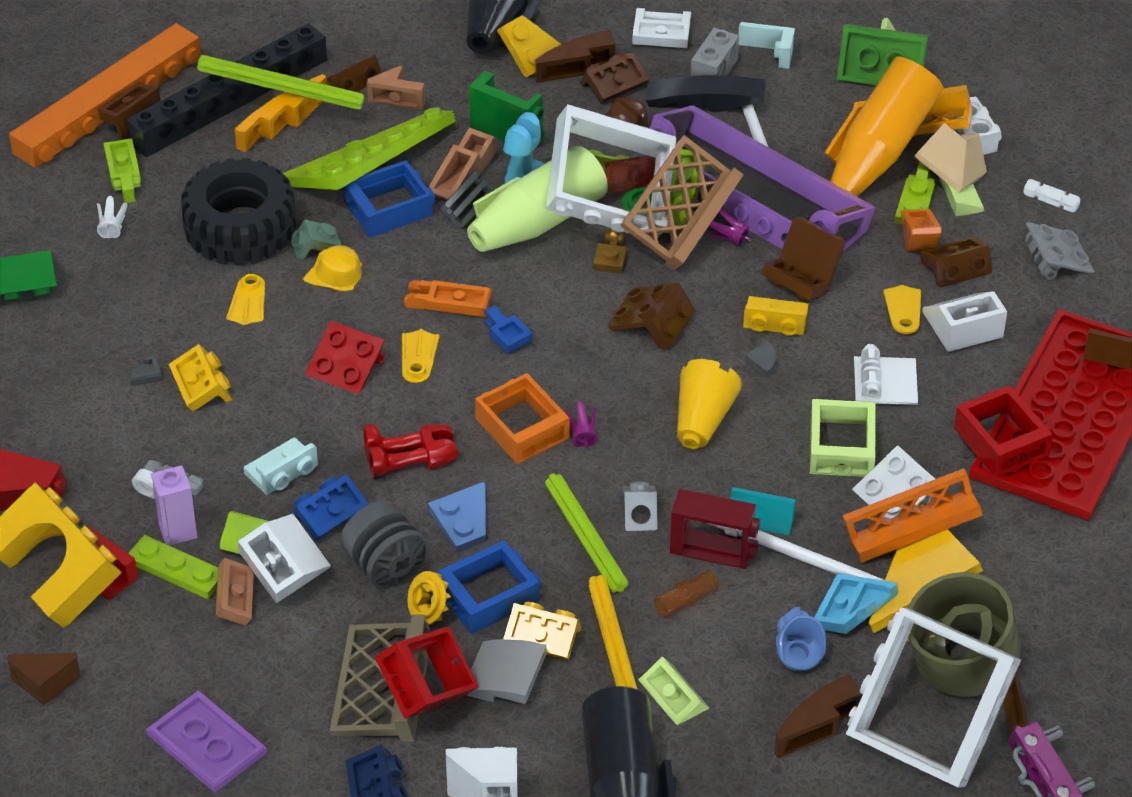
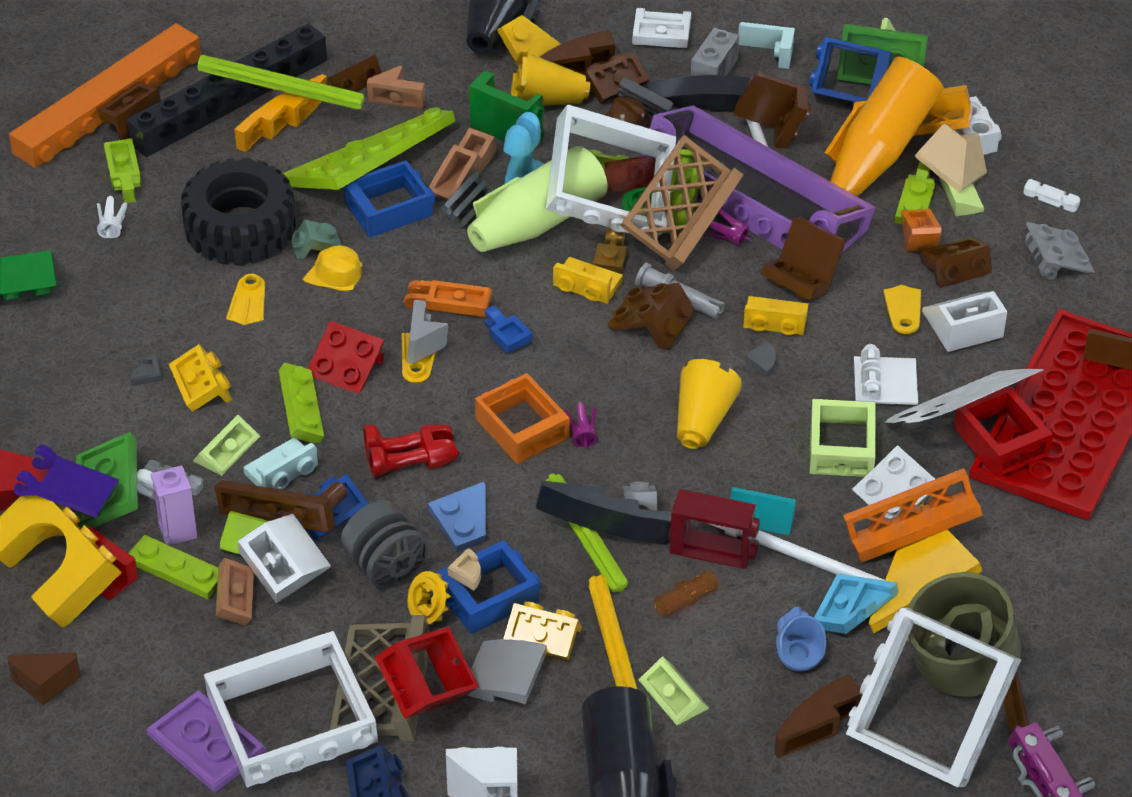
(67, 483): none -> dark purple flag
(117, 460): none -> bright green tile
(227, 446): none -> yellowish green slope
(270, 503): none -> reddish brown piece
(278, 667): none -> white window
(301, 403): none -> lime plate
(425, 336): none -> light grey slope
(466, 569): none -> tan tile
(552, 81): none -> yellow cone
(586, 280): none -> yellow bracket
(610, 515): none -> black slope
(653, 102): none -> dark grey tile
(701, 302): none -> light grey pin
(774, 105): none -> reddish brown bracket
(824, 54): none -> blue window
(964, 395): none -> white piece

